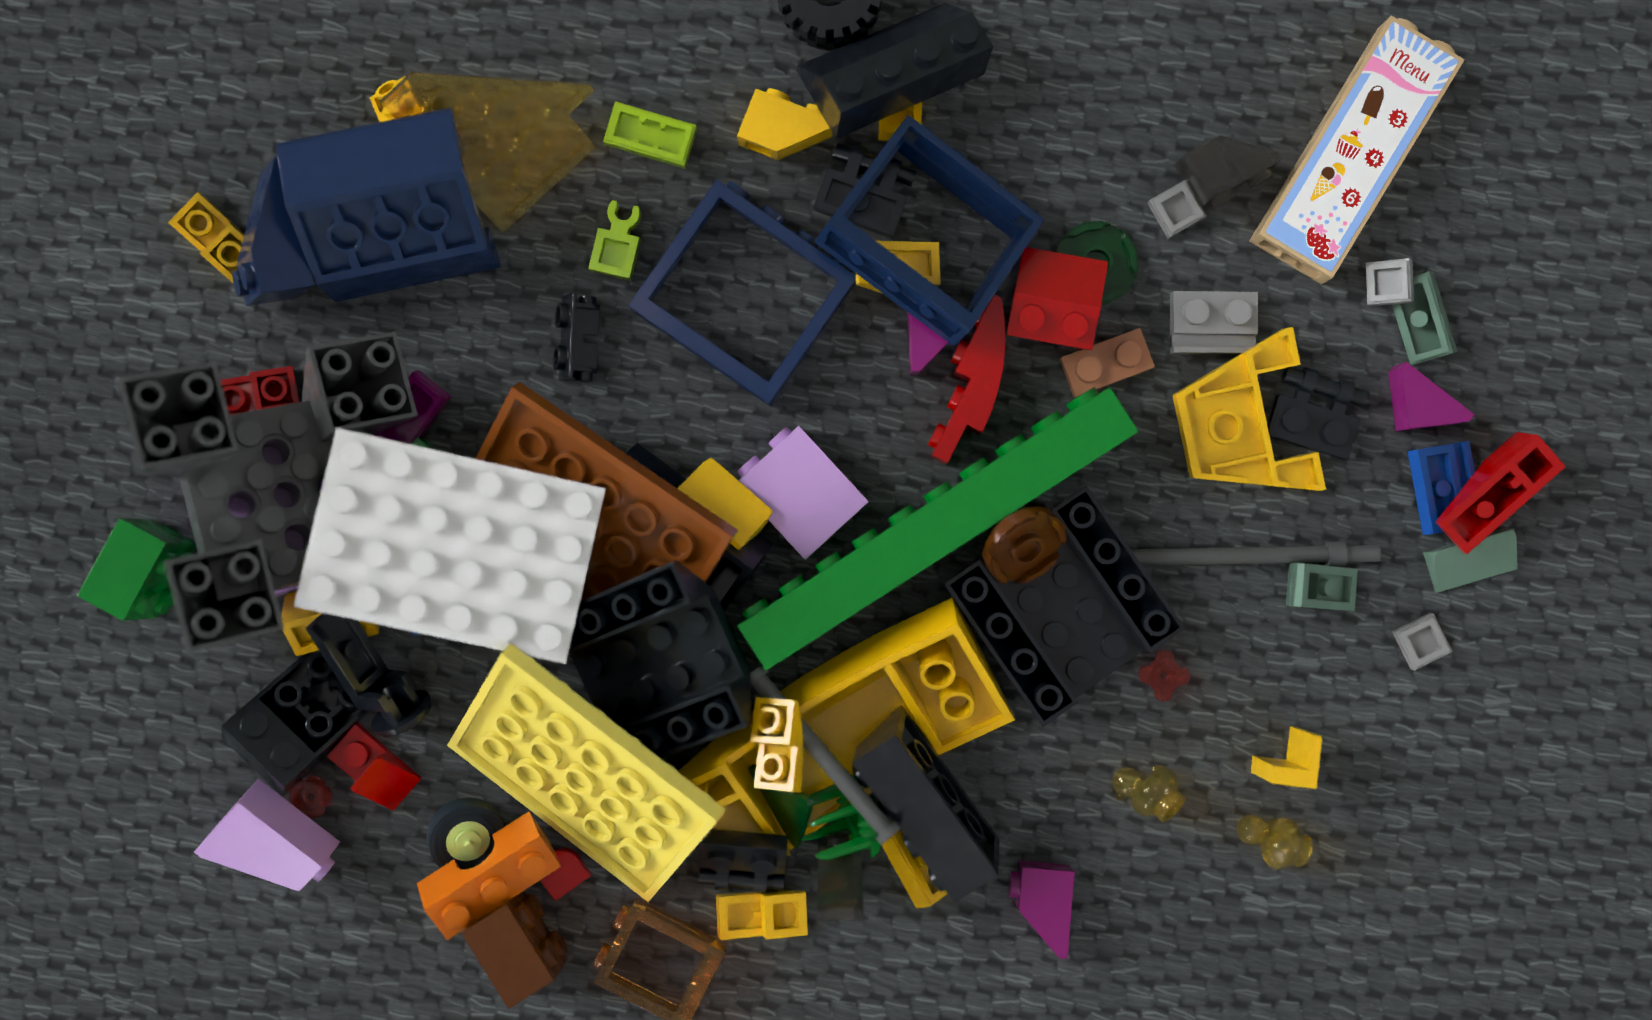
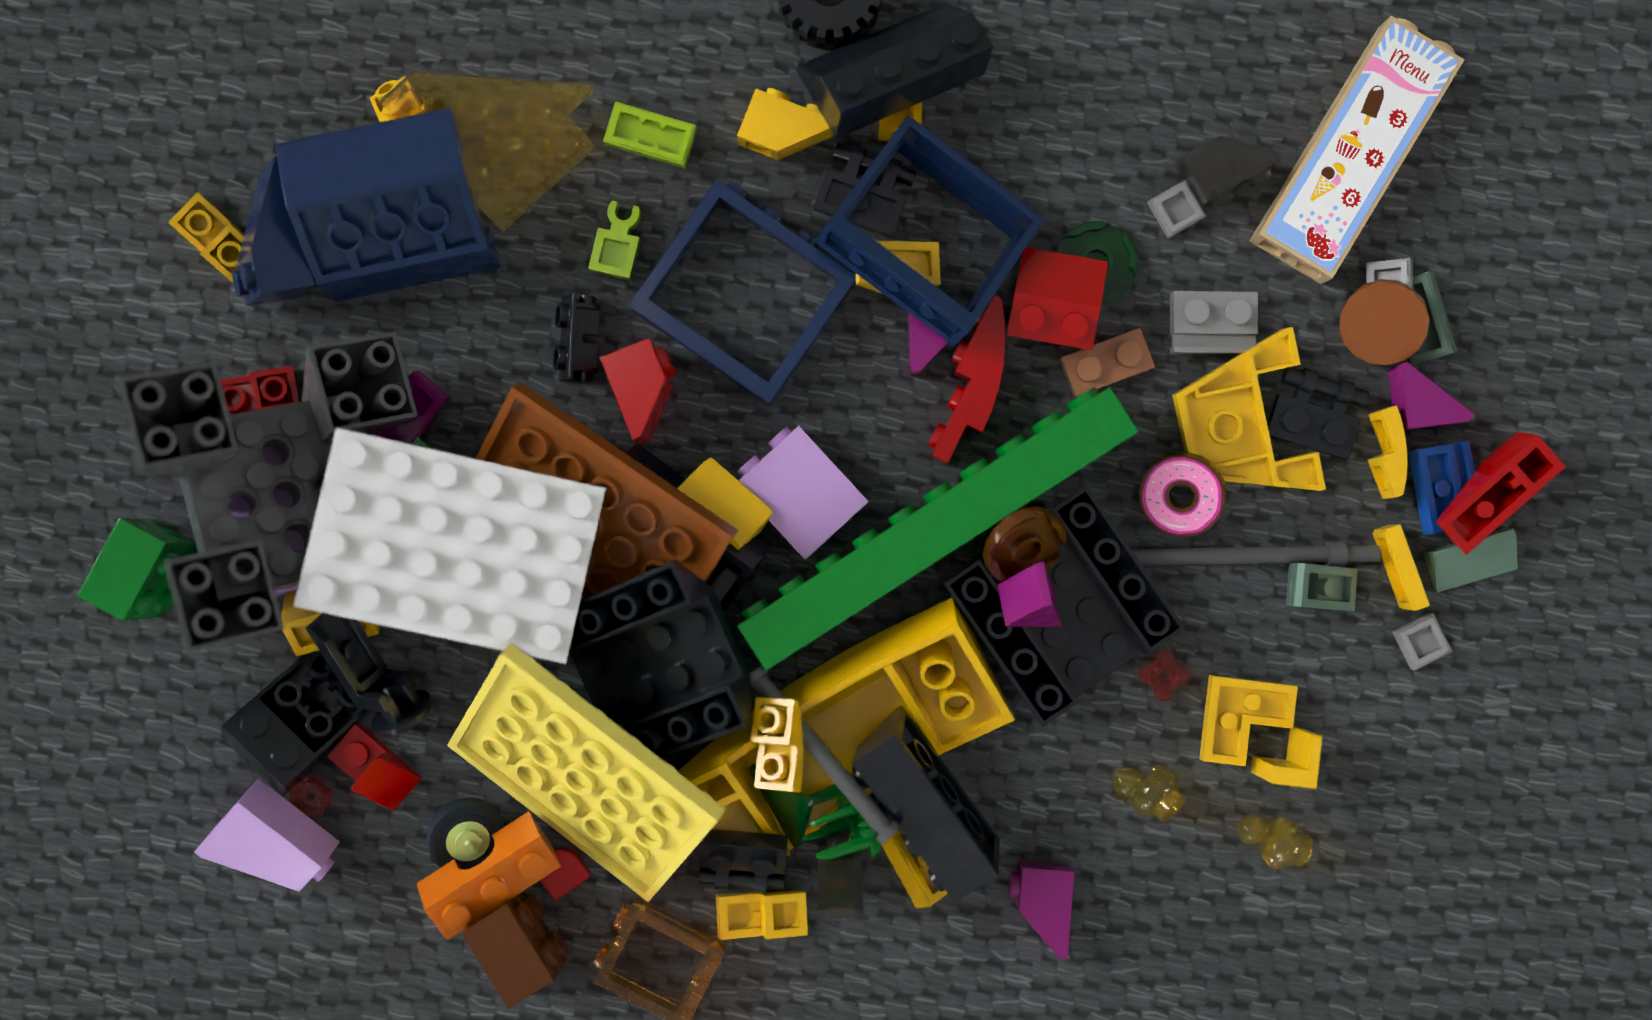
(641, 385): none -> red slope
(1029, 599): none -> magenta slope
(1178, 518): none -> tile
(1235, 705): none -> yellow plate
(1384, 322): none -> dark orange tile
(1391, 466): none -> yellow slope
(1400, 567): none -> yellow tile

